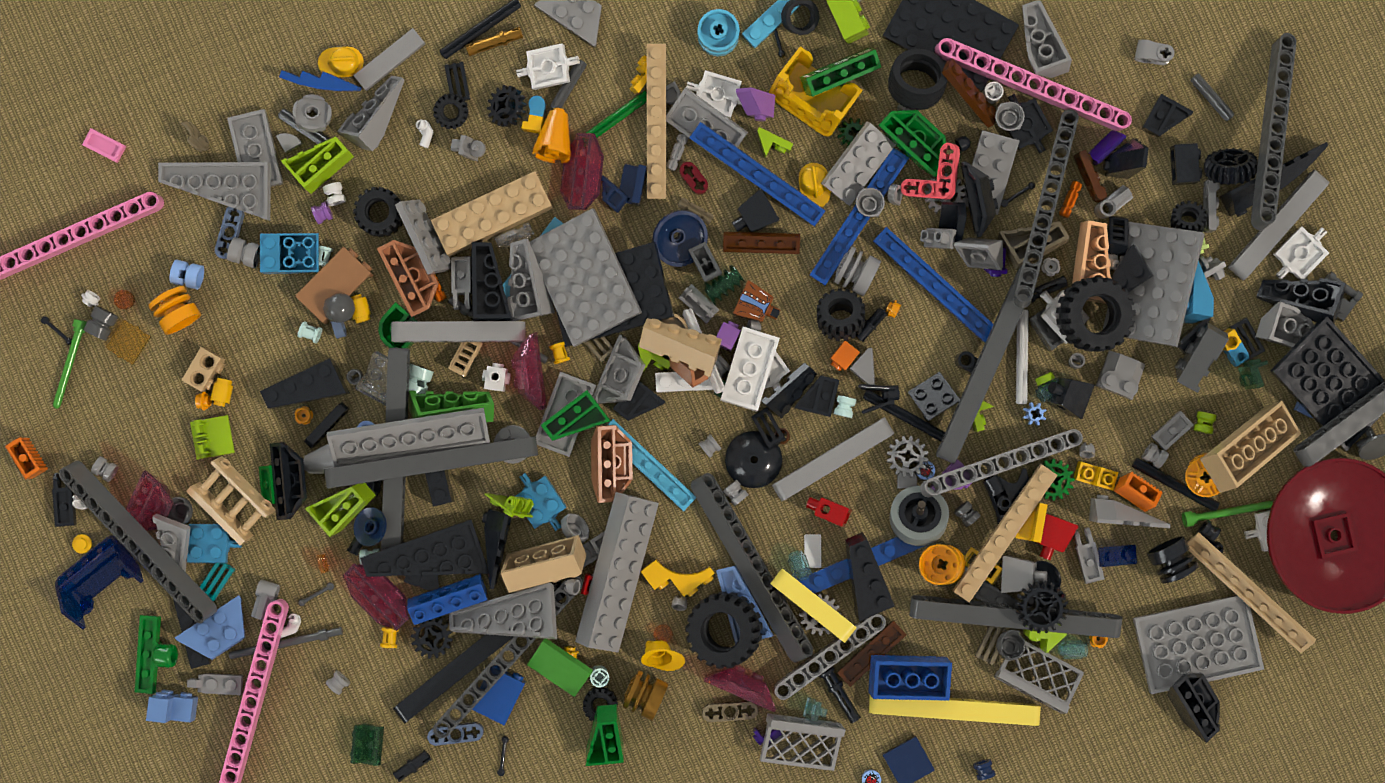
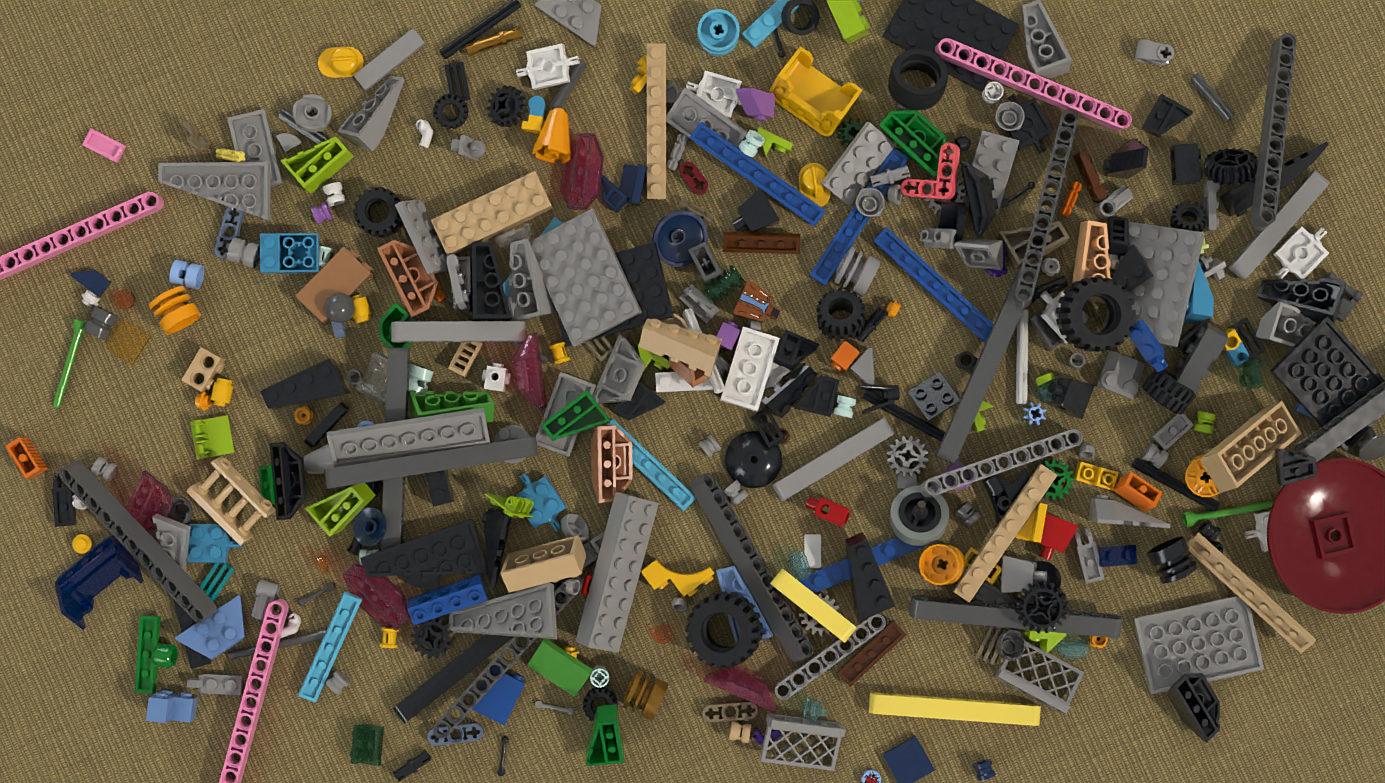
(45, 320): black hinge -> none
(93, 281): none -> dark blue tile
(230, 155): none -> light yellow axle
(309, 332): light aqua bush -> none
(325, 82): blue slope -> none
(330, 646): none -> medium azure tile
(457, 280): none -> light grey hinge
(539, 704): none -> light grey hinge
(619, 115): green axle -> none
(660, 656): yellow piece -> none
(735, 732): none -> tan wheel
(751, 143): none -> light aqua wheel
(793, 350): none -> black wing
(836, 685): black pin -> none
(840, 72): green brick -> none
(890, 176): none -> light grey pin
(910, 677): blue brick -> none
(928, 472): tile -> none
(969, 92): reddish brown plate -> none
(1106, 146): dark purple slope -> none
(1148, 345): none -> blue hinge
(1168, 392): none -> black tyre
(1294, 466): none -> black wing

